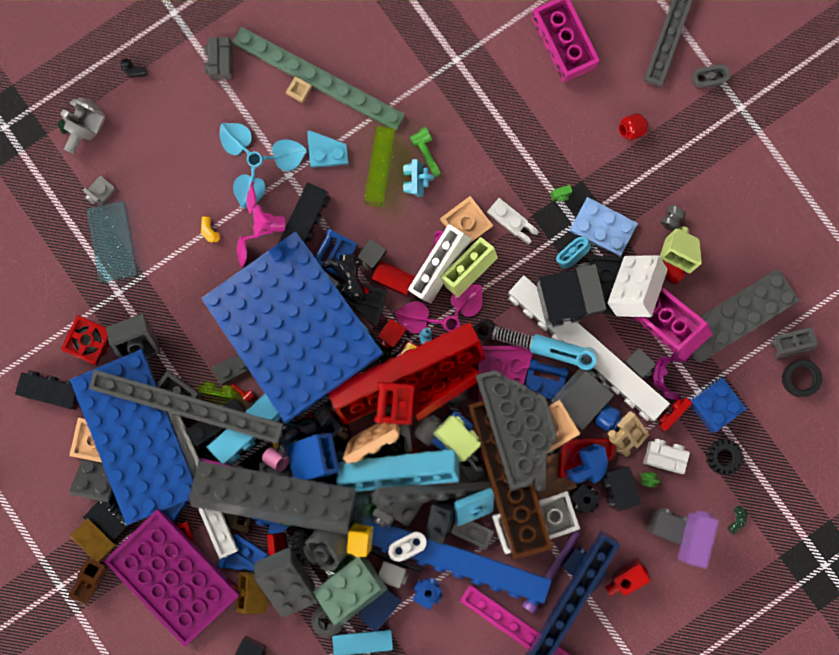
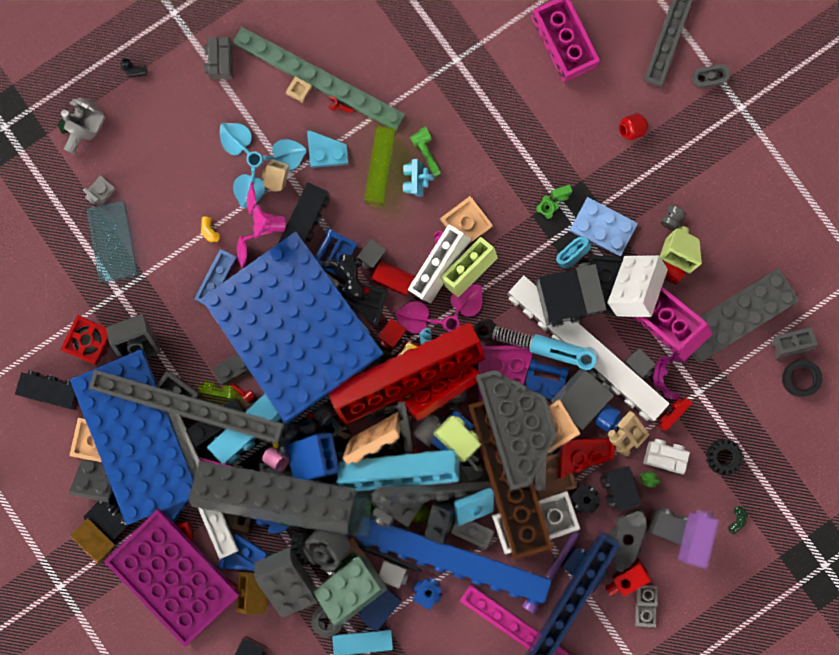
(88, 581): reddish brown brick -> none
(217, 273): none -> medium blue tile
(275, 175): none -> tan brick
(276, 543): red plate -> none
(337, 105): none -> red hand
(360, 540): yellow brick -> none
(401, 403): red plate -> none
(407, 546): white plate -> none
(422, 515): none -> clear neon green plate
(511, 220): white hinge -> none
(547, 212): none -> bright green plate
(593, 465): blue brick -> none
(634, 524): none -> dark grey piece
(646, 606): none -> light grey slope
(717, 405): blue brick -> none

